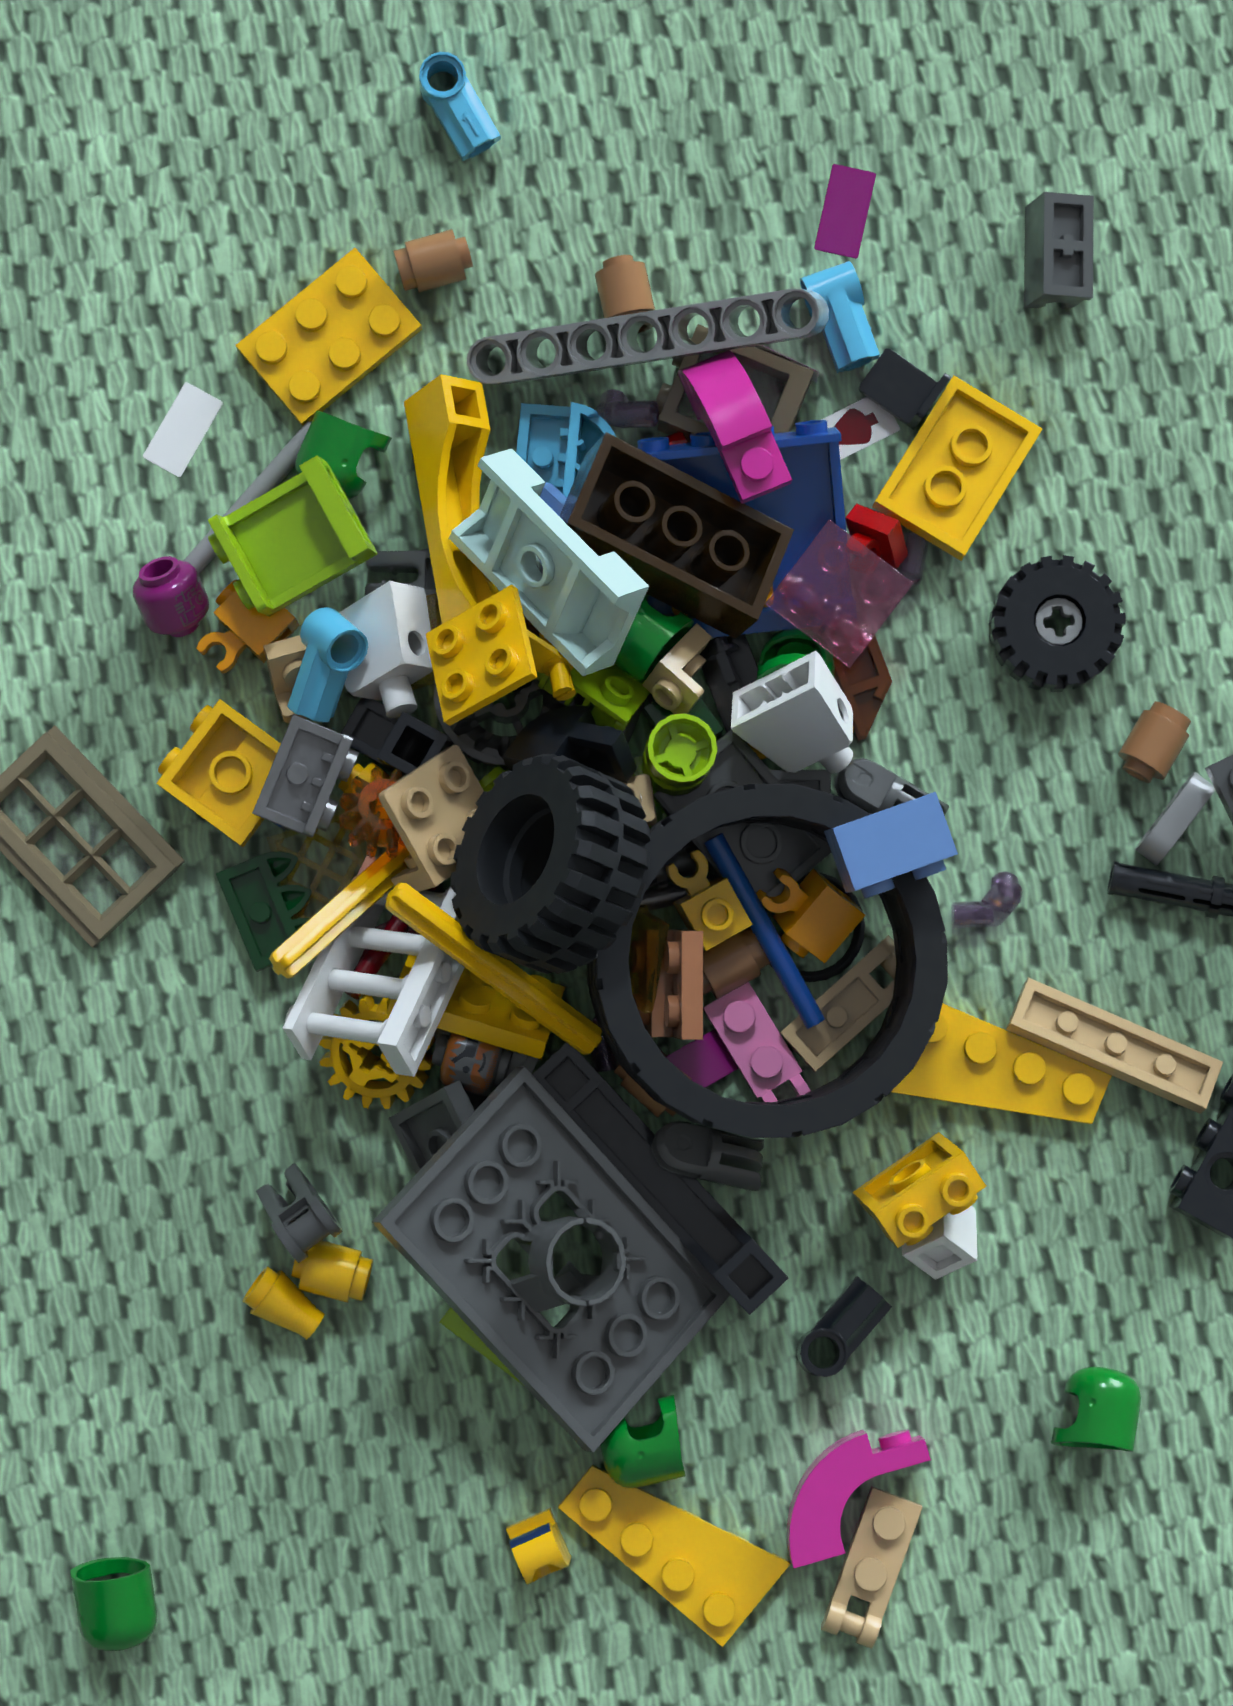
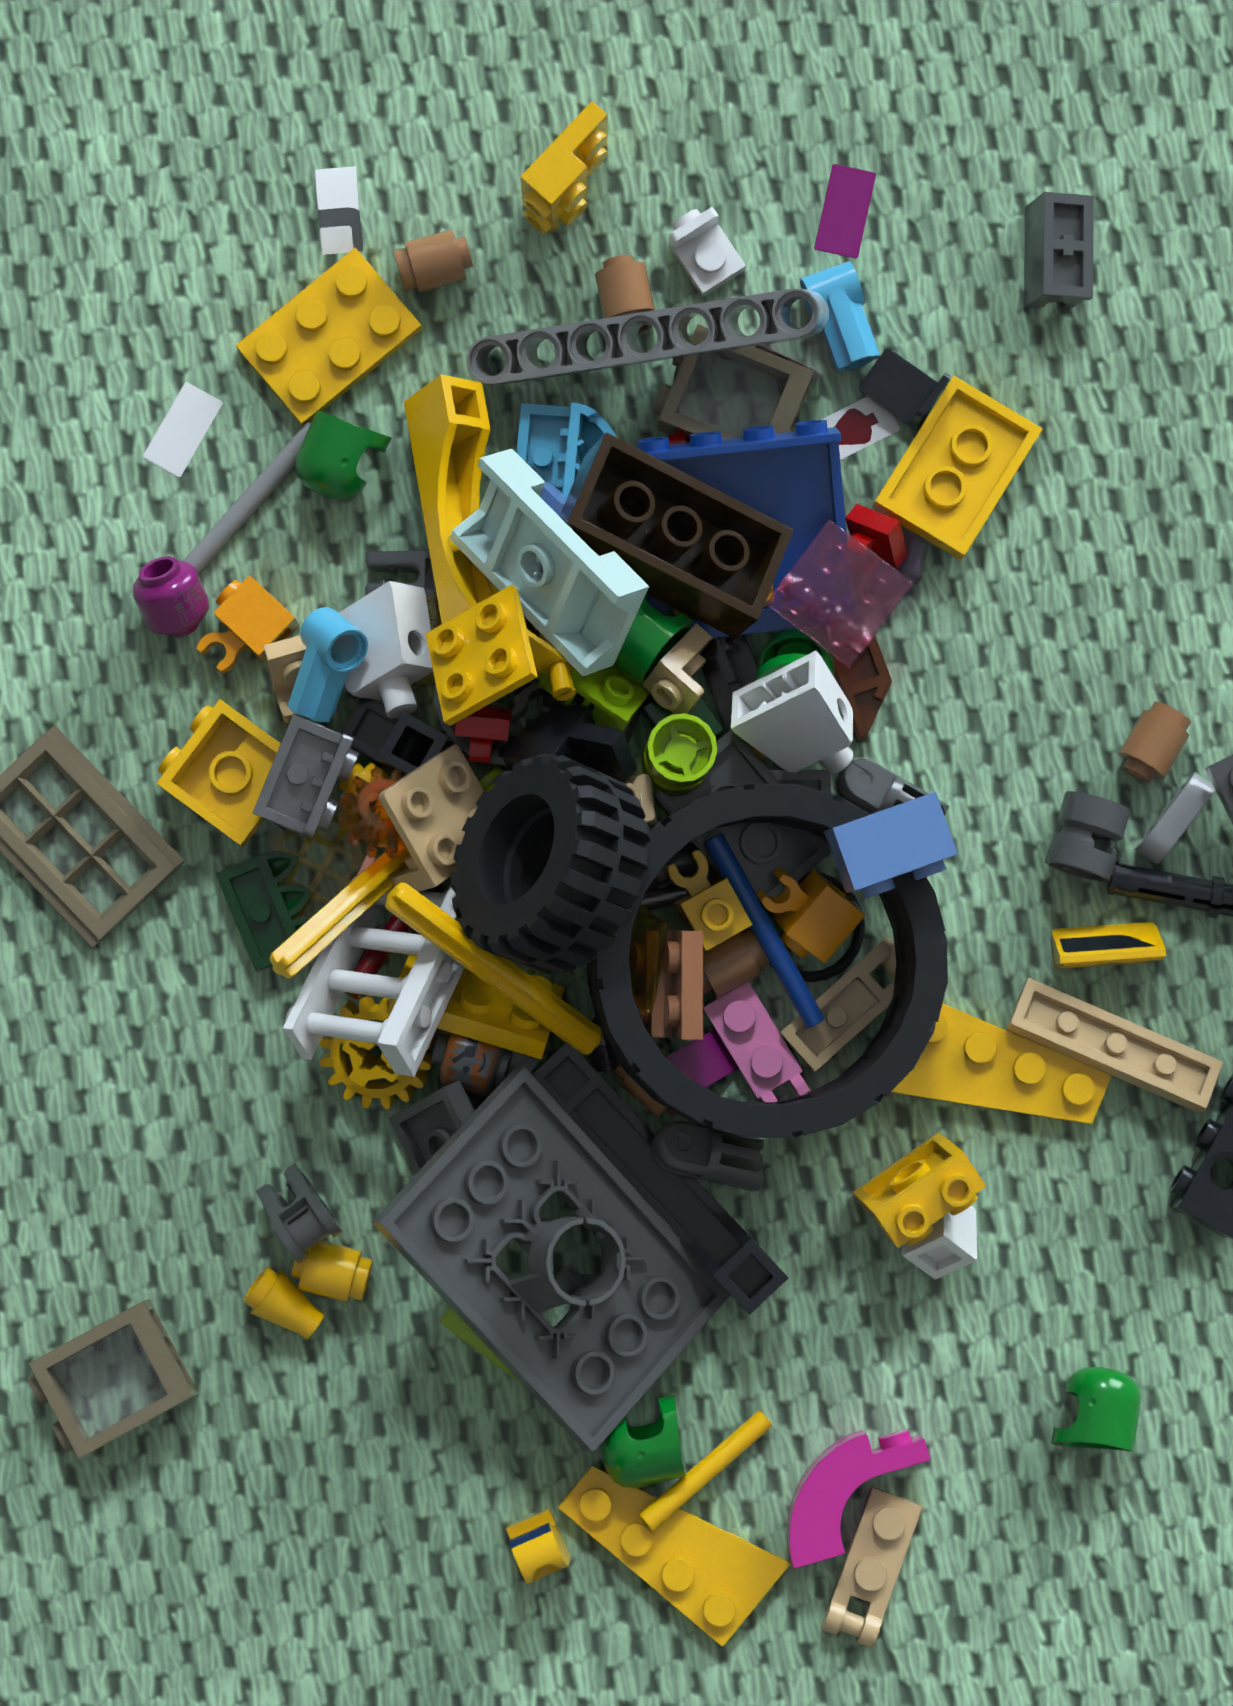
(111, 1379): none -> window
(117, 1610): green helmet -> none
(291, 539): lime panel -> none
(338, 210): none -> white sticker
(458, 108): medium azure piece -> none
(483, 728): none -> red tile
(557, 179): none -> yellow plate
(627, 414): arm -> none
(704, 251): none -> white bracket
(705, 1470): none -> yellow bar
(738, 424): dark pink arch -> none
(845, 1324): black piece -> none
(993, 908): arm -> none
(1035, 651): black bush -> none
(1087, 836): none -> dark grey wheel
(1107, 945): none -> yellow slope

